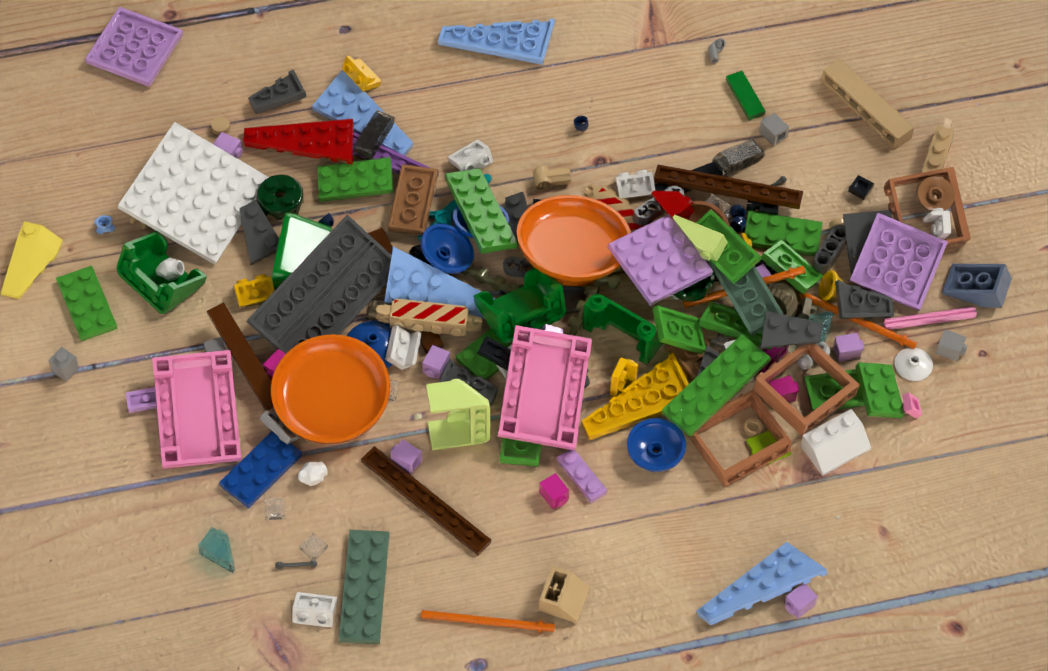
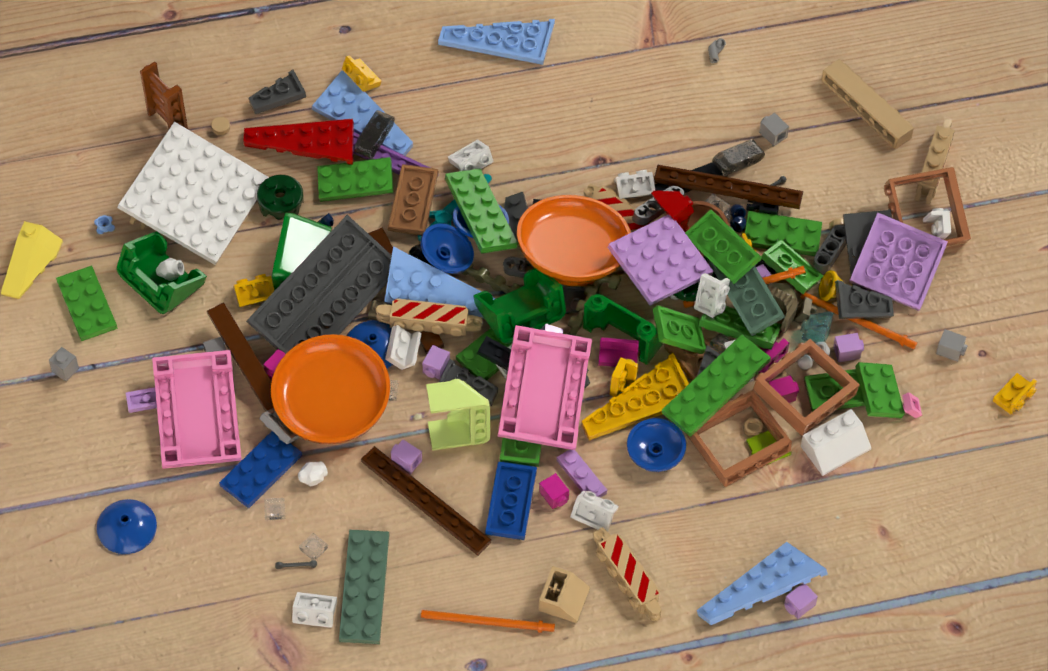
(130, 535): none -> blue dish
(134, 46): lavender plate -> none
(162, 99): none -> dark orange fence
(217, 548): clear light blue slope -> none
(229, 144): lavender brick -> none
(259, 234): dark grey wing -> none
(511, 501): none -> blue plate
(546, 177): tan piece -> none
(578, 123): dark blue hinge -> none
(593, 510): none -> white bracket
(612, 349): none -> dark pink panel
(628, 572): none -> tan hinge
(705, 240): yellowish green slope -> none
(711, 295): none -> white bracket
(745, 95): green tile -> none
(787, 330): dark grey wing -> none
(861, 187): black plate -> none
(913, 371): white dish -> none
(930, 318): bright pink axle -> none
(938, 187): medium nougat dish -> none
(978, 284): sand blue slope -> none
(1014, 393): none -> yellow bracket

